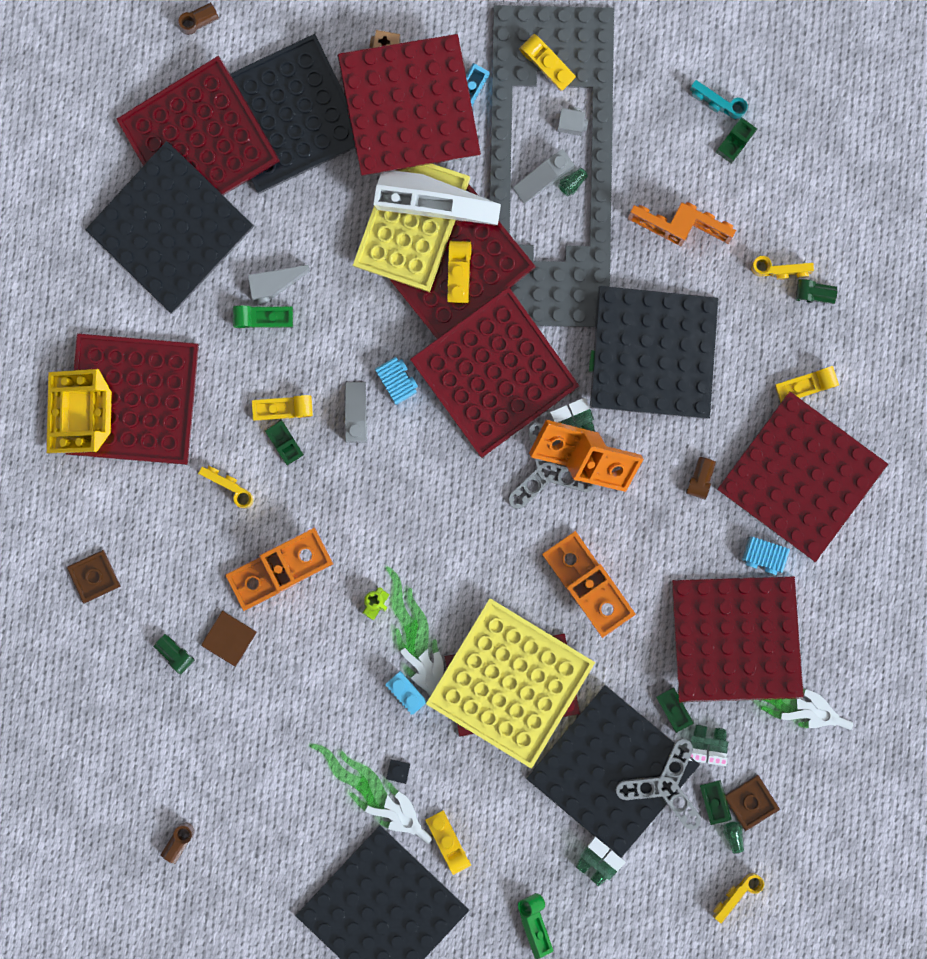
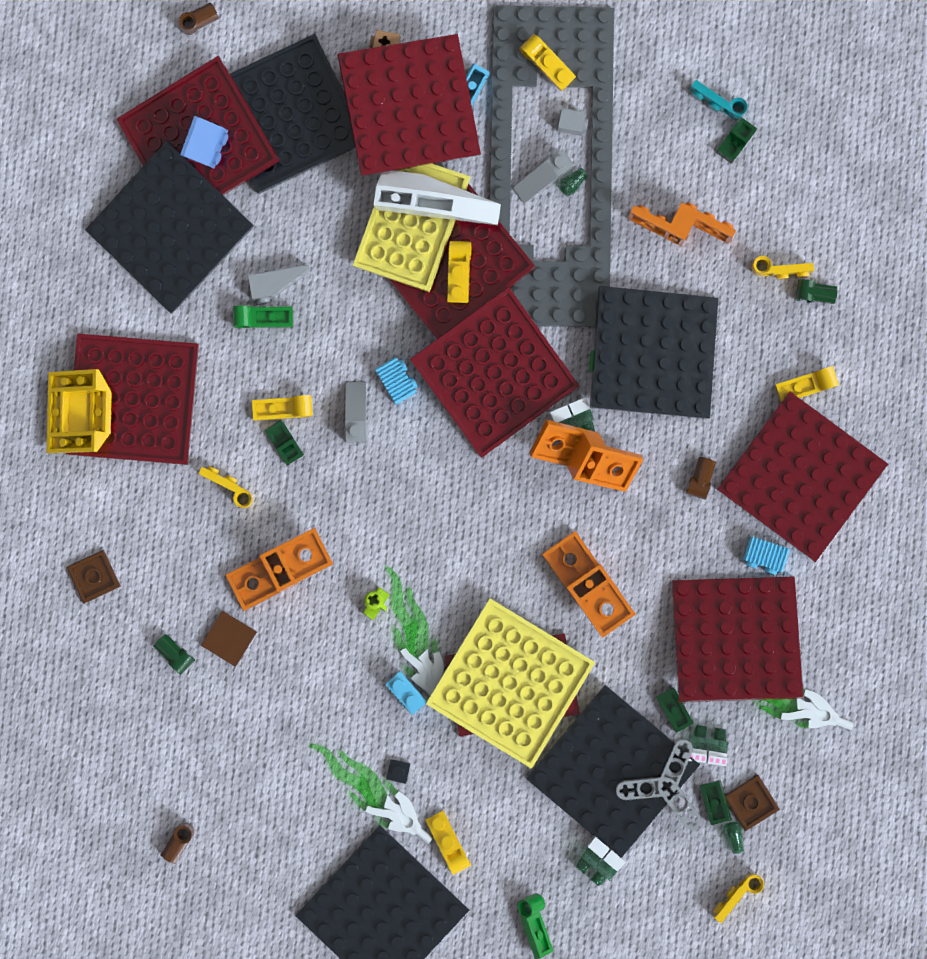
(204, 142): none -> medium blue slope
(542, 481): light grey piece -> none

